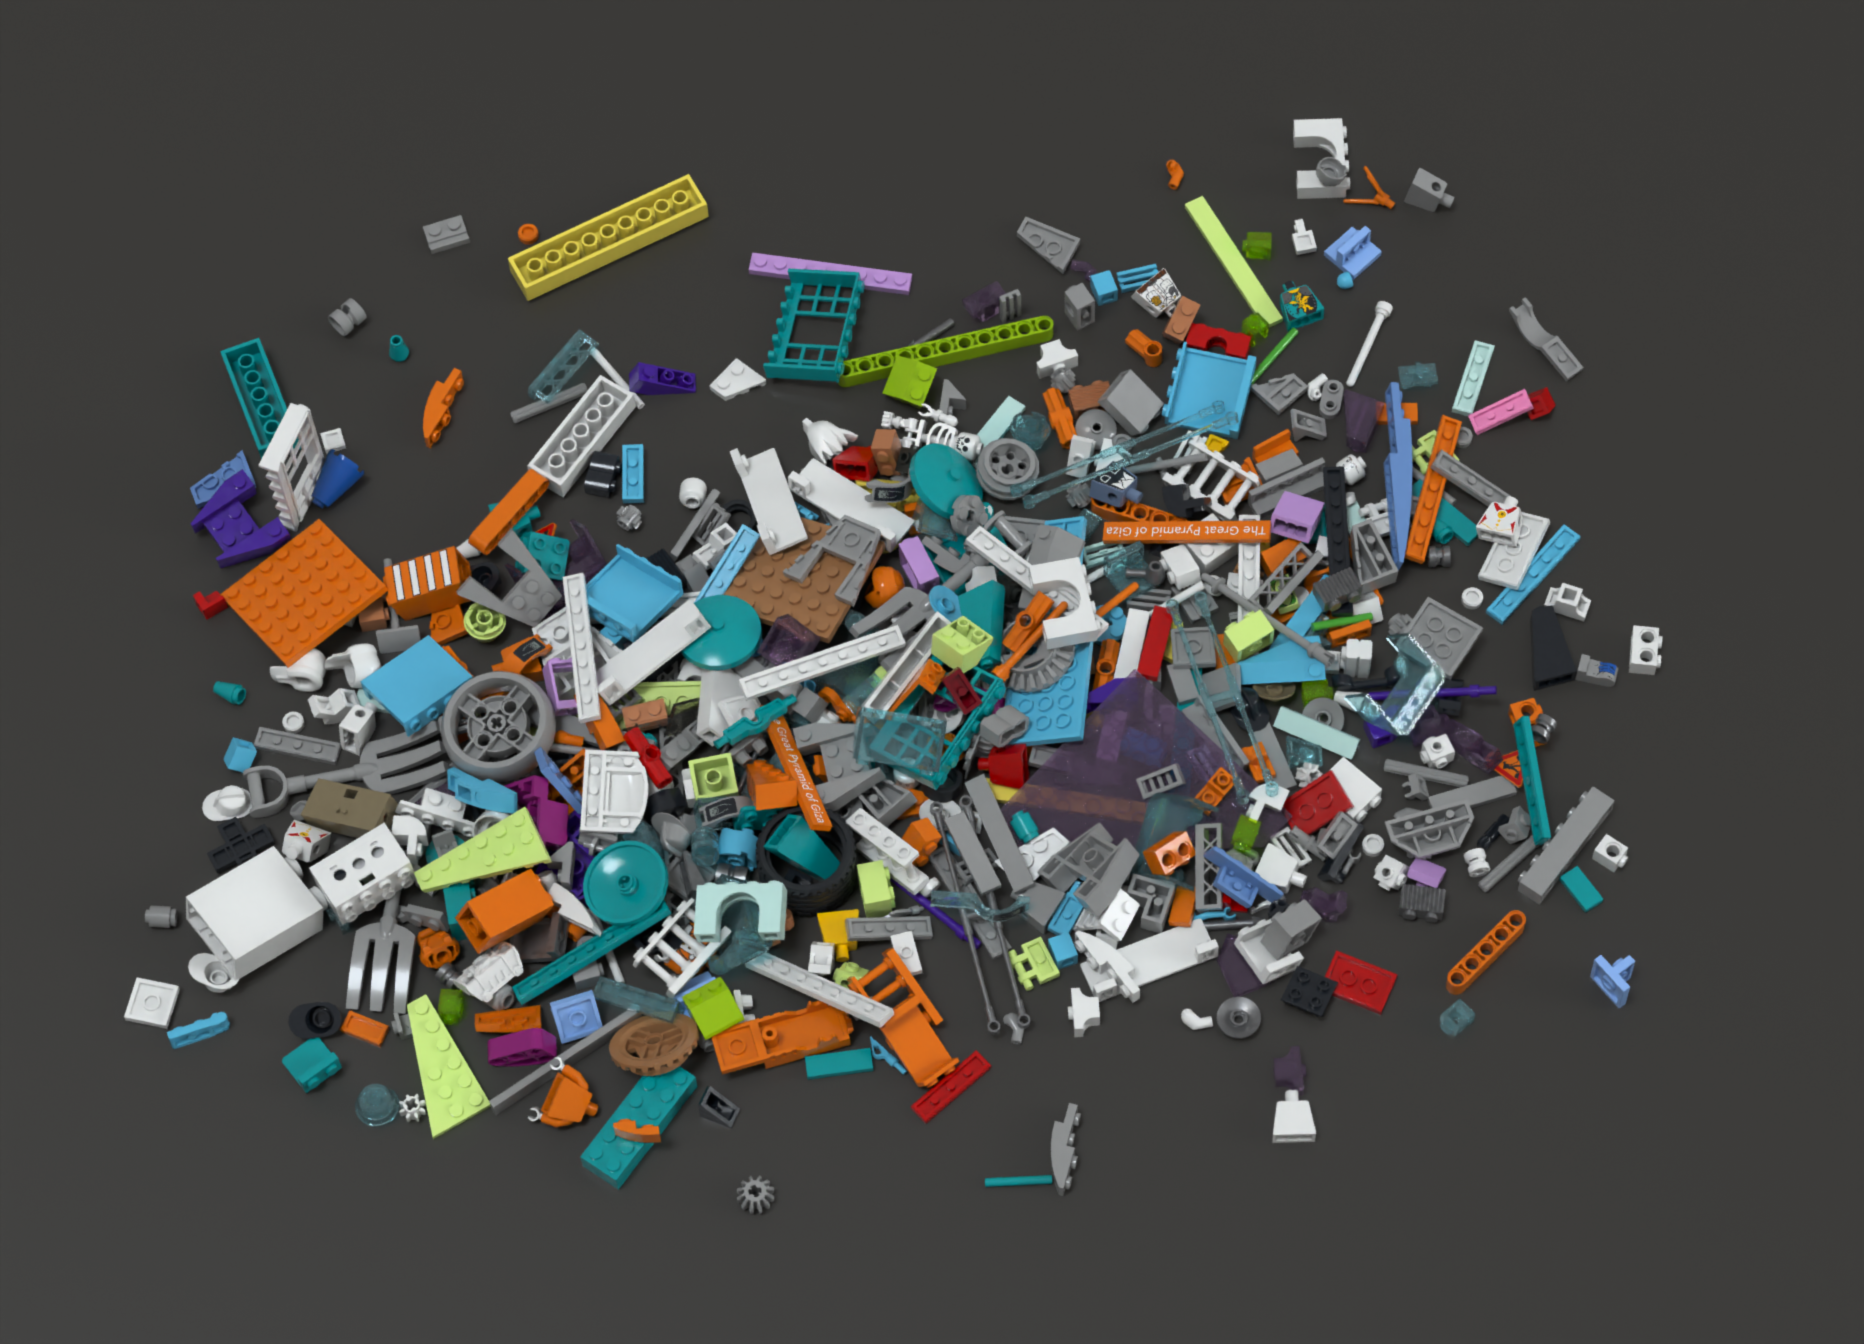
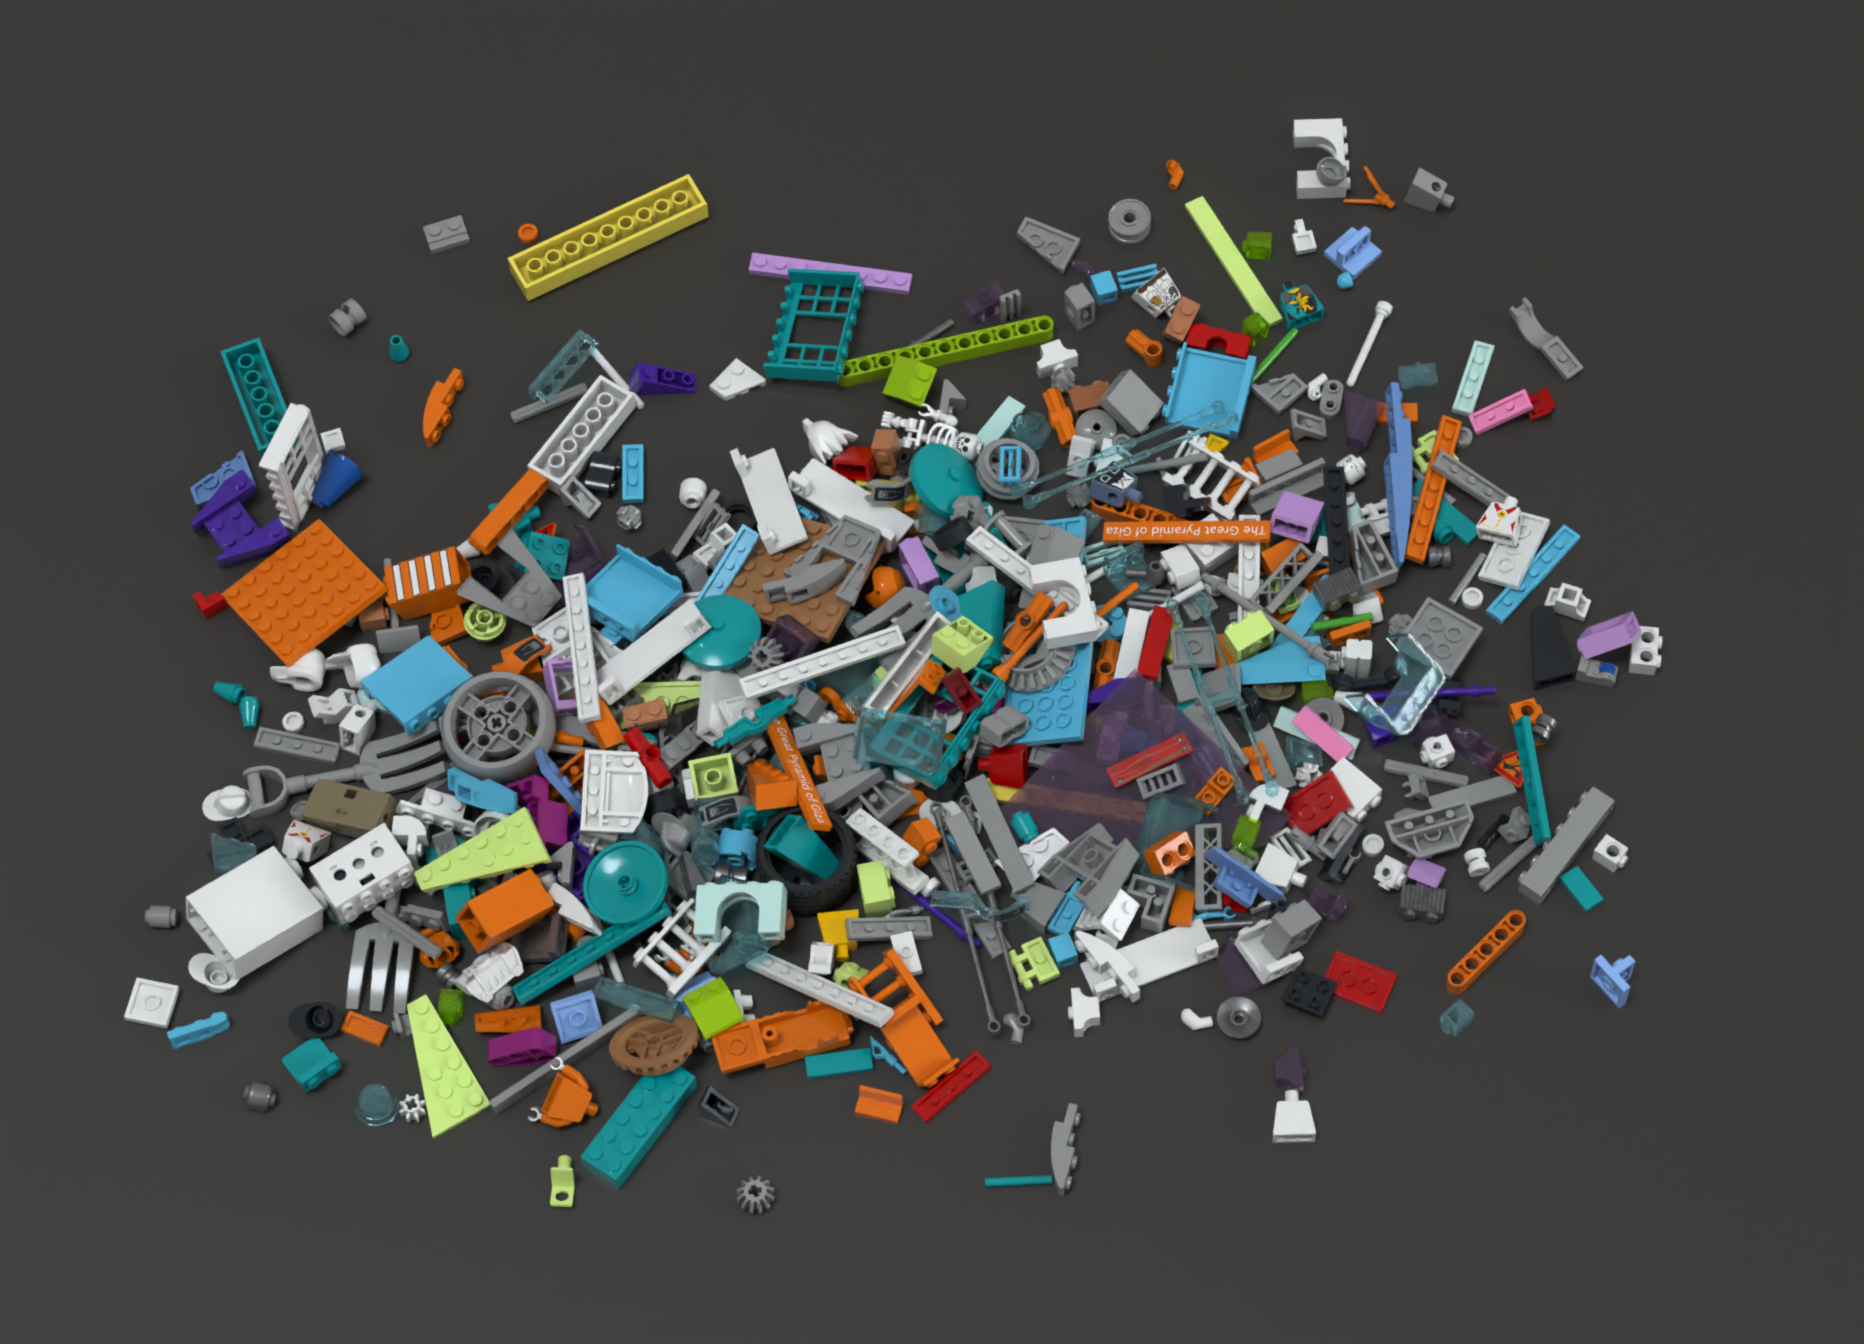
(230, 853): none -> clear light blue wing
(239, 755): medium azure panel -> none
(249, 711): none -> teal cone
(258, 1095): none -> flat silver head
(406, 932): none -> light grey axle
(562, 1182): none -> yellowish green bracket
(579, 497): none -> light grey slope
(628, 1130): orange slope -> none
(760, 649): none -> light grey gear
(814, 581): none -> light grey slope
(879, 1105): none -> orange panel
(952, 534): none -> black tyre
(1010, 478): none -> medium azure tile
(1126, 211): none -> light grey wheel
(1149, 760): none -> red tile
(1322, 734): none -> bright pink tile
(1467, 579): none -> light grey bar
(1608, 635): none -> lavender window

